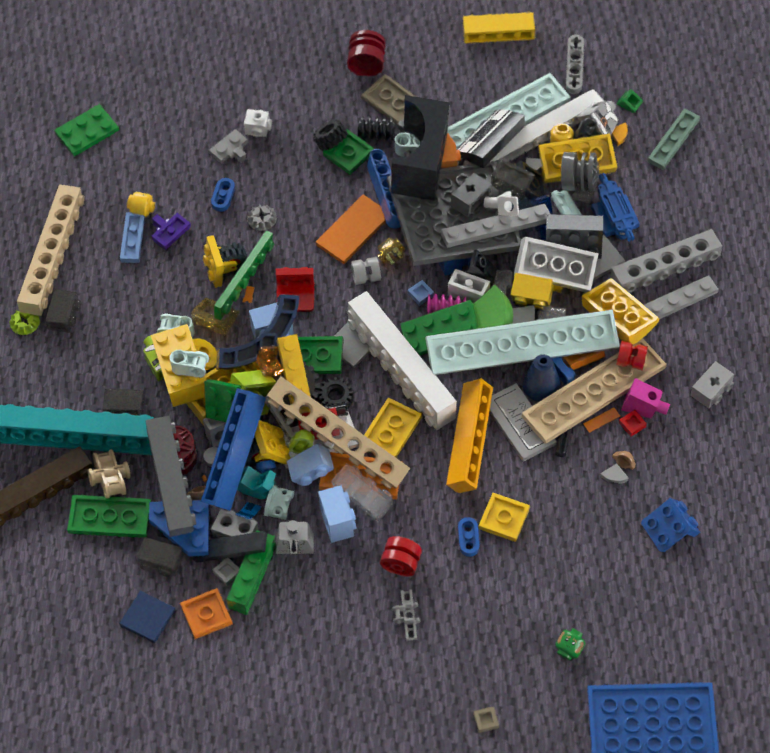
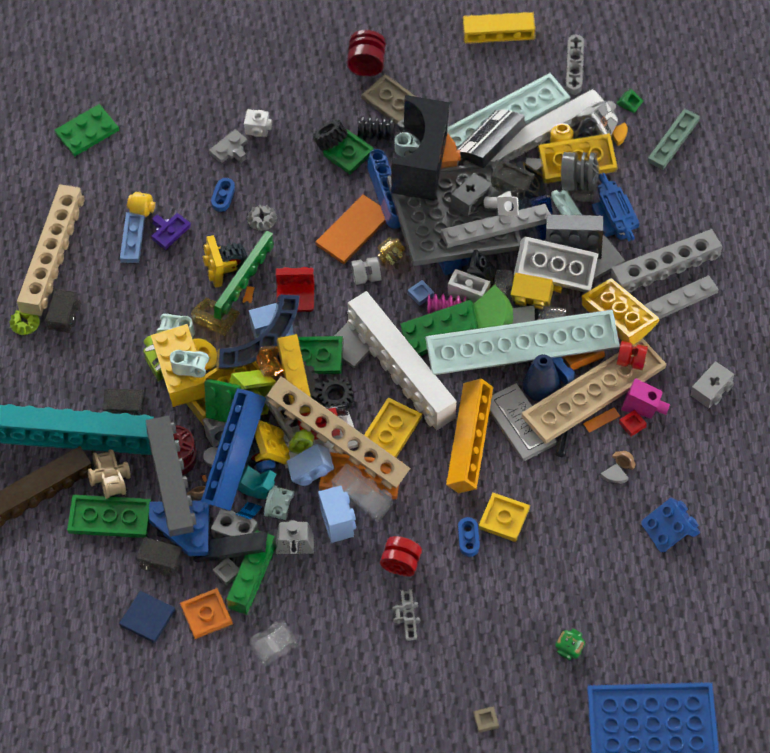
(273, 643): none -> clear brick

